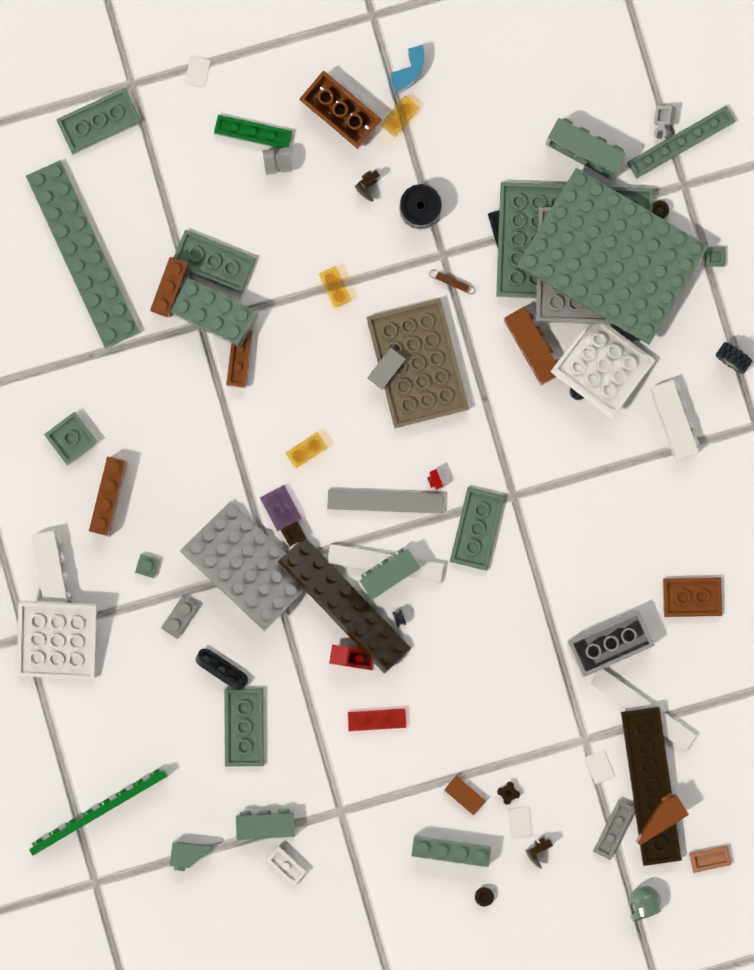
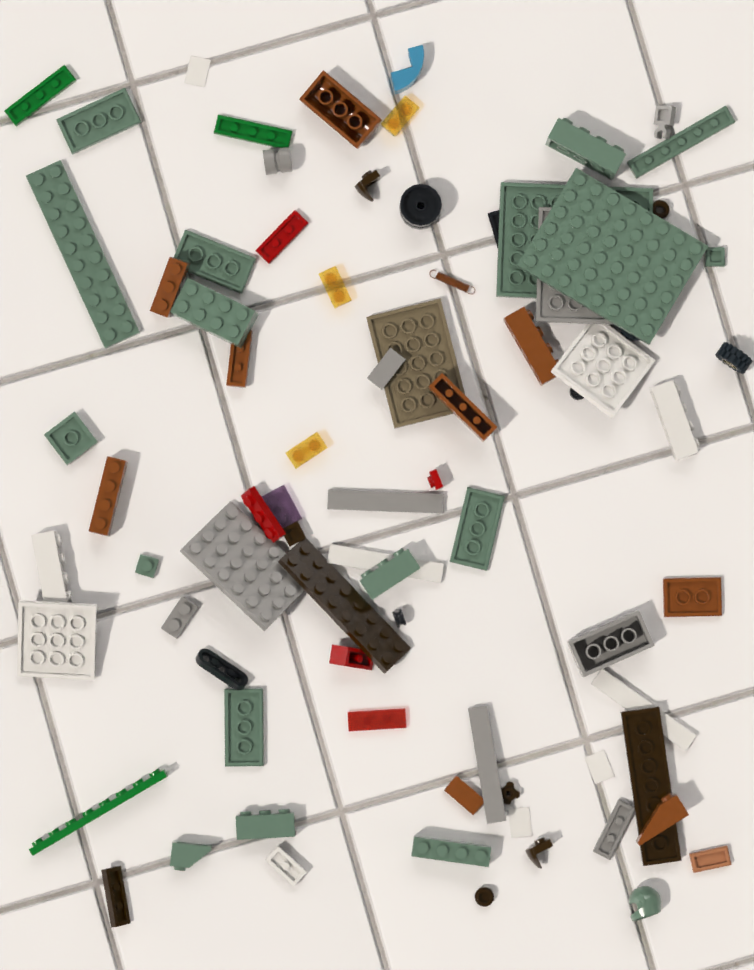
(40, 95): none -> green tile
(115, 896): none -> dark brown plate
(263, 514): none -> red plate
(282, 236): none -> red tile
(462, 407): none -> dark orange brick
(487, 764): none -> light grey tile

